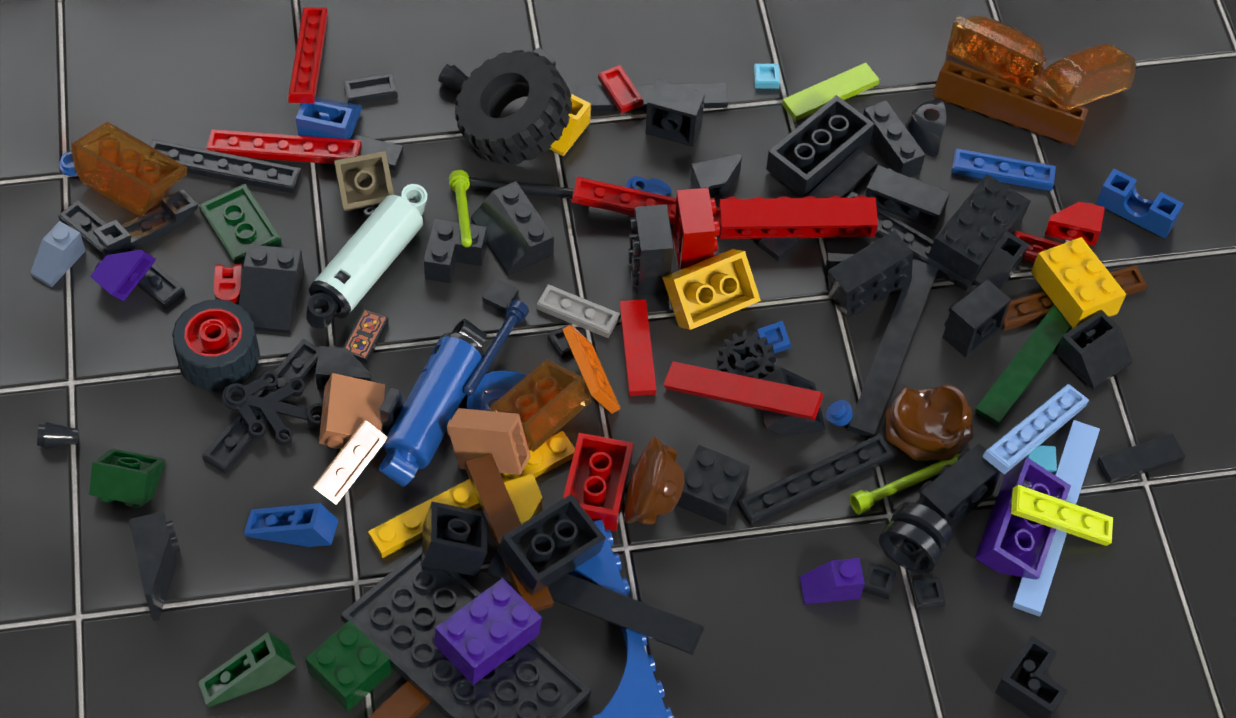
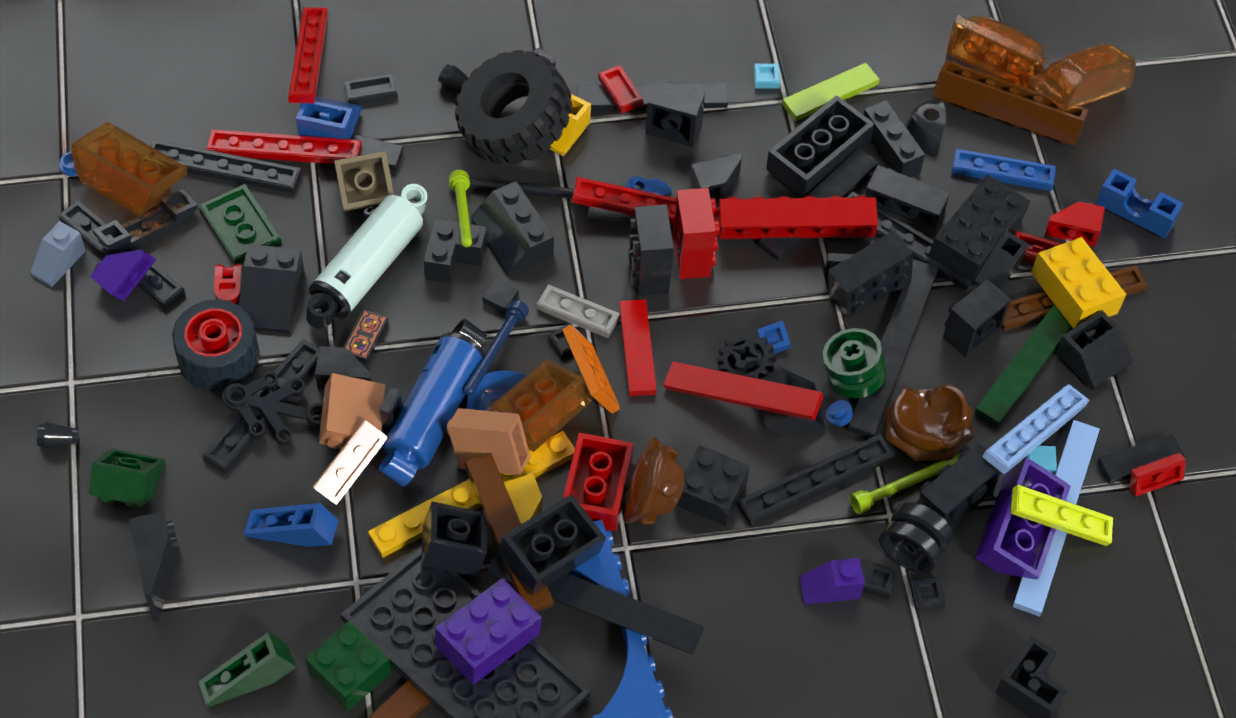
(711, 289): yellow brick -> none
(854, 363): none -> dark green wheel
(1157, 474): none -> red plate

